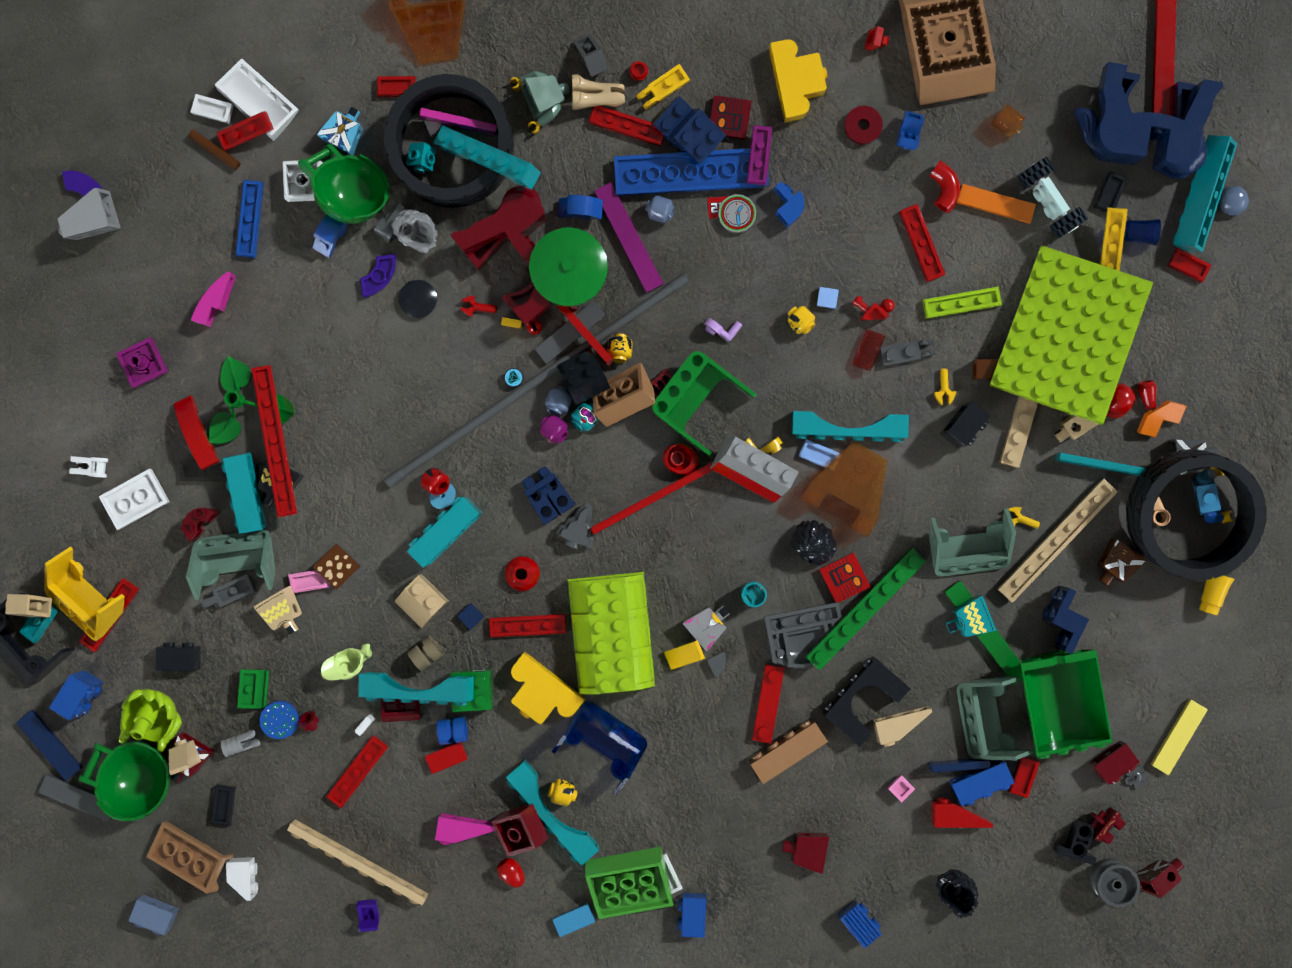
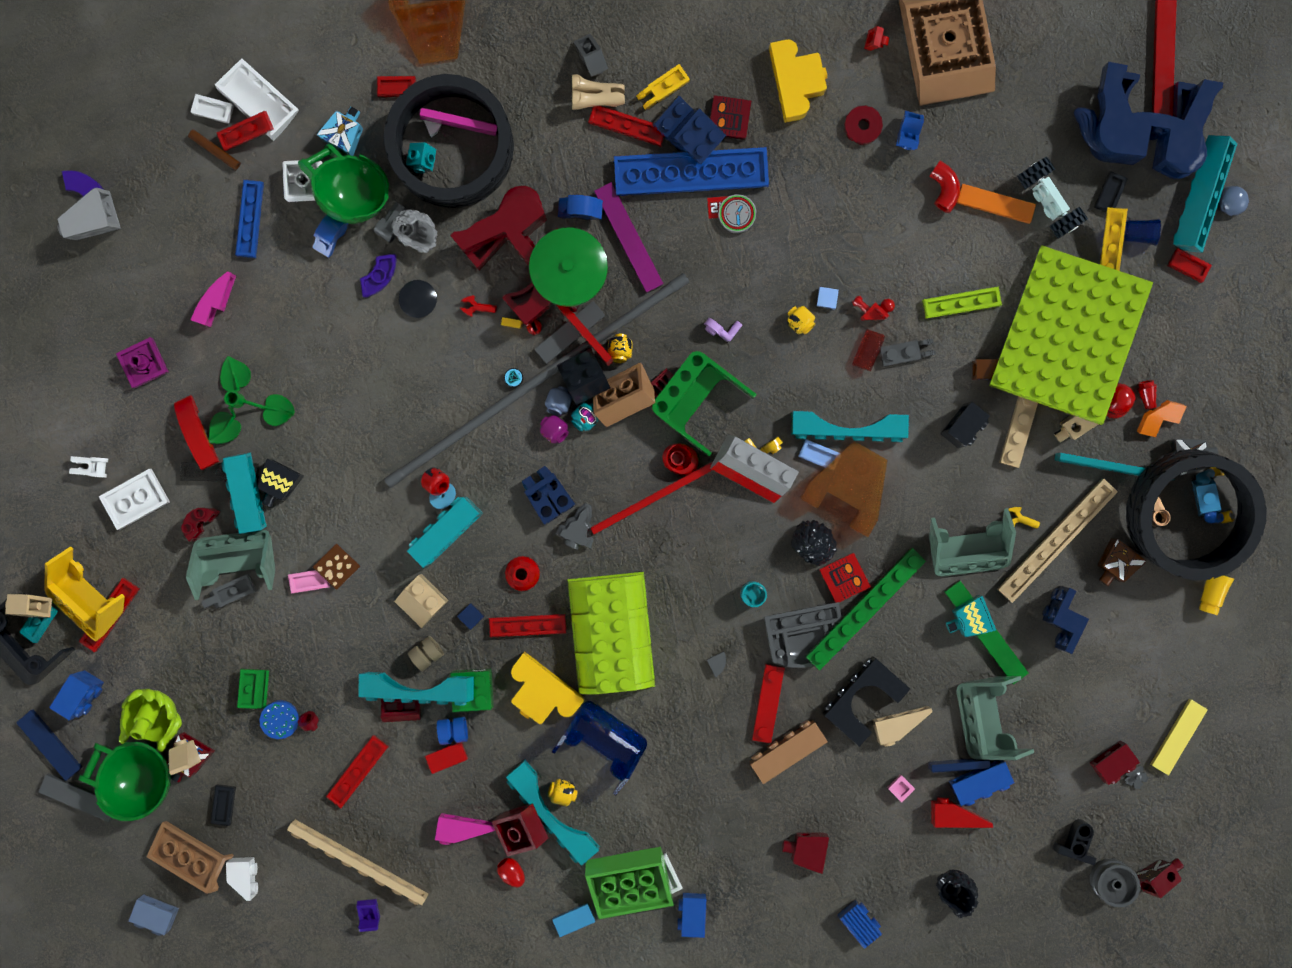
(178, 657): black brick -> none
(237, 743): light grey hinge -> none
(274, 441): red tile -> none
(280, 610): tan torso -> none
(345, 663): yellowish green hair -> none
(364, 725): white tile -> none
(488, 156): teal arch -> none
(542, 95): sand green torso -> none
(638, 71): red plate -> none
(660, 209): sand blue head -> none
(684, 655): yellow tile -> none
(707, 625): light grey torso -> none
(759, 155): magenta tile -> none
(793, 206): blue brick -> none
(922, 243): red tile -> none
(944, 388): yellow bar -> none
(1009, 121): clear orange brick -> none
(1024, 776): red tile -> none
(1065, 702): green cylinder -> none
(1103, 823): dark red hips -> none

